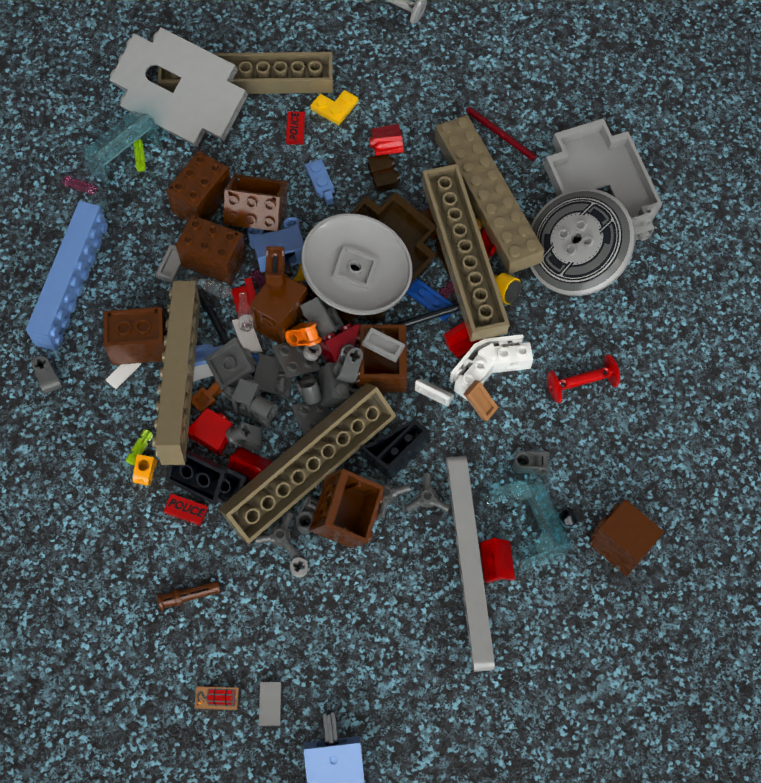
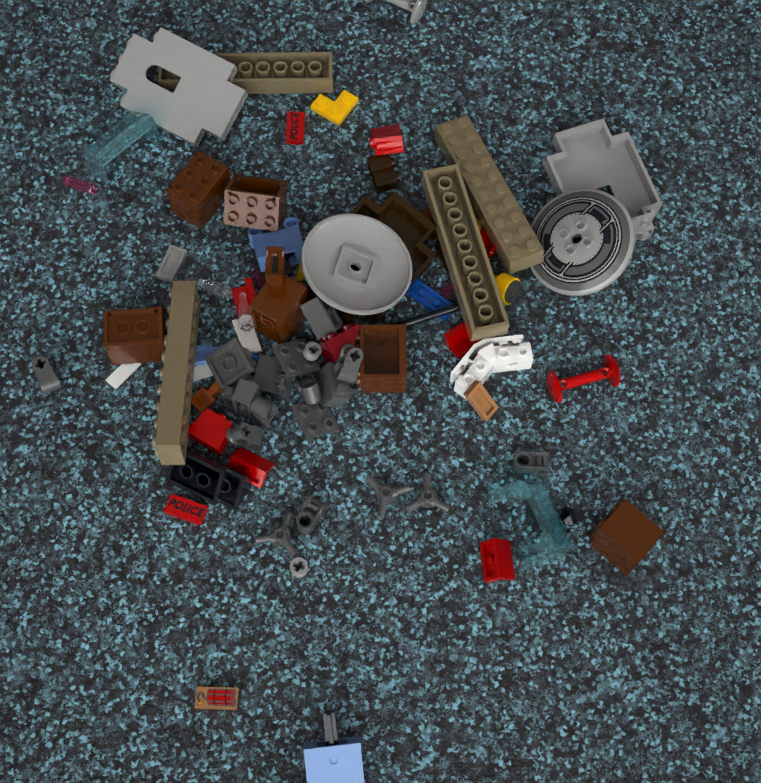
(67, 276): medium blue brick -> none
(139, 155): lime axle -> none
(139, 446): lime axle -> none
(144, 469): light orange leg -> none
(208, 307): black bar -> none
(211, 249): reddish brown container -> none
(213, 588): reddish brown pin -> none
(270, 704): light grey tile -> none
(303, 335): orange piece -> none
(307, 463): dark tan brick -> none
(320, 180): medium blue hinge -> none
(347, 508): reddish brown container -> none
(383, 344): light grey tile -> none
(396, 449): black wedge -> none
(433, 392): white slope -> none
(470, 564): light grey beam -> none
(501, 133): dark red piece -> none

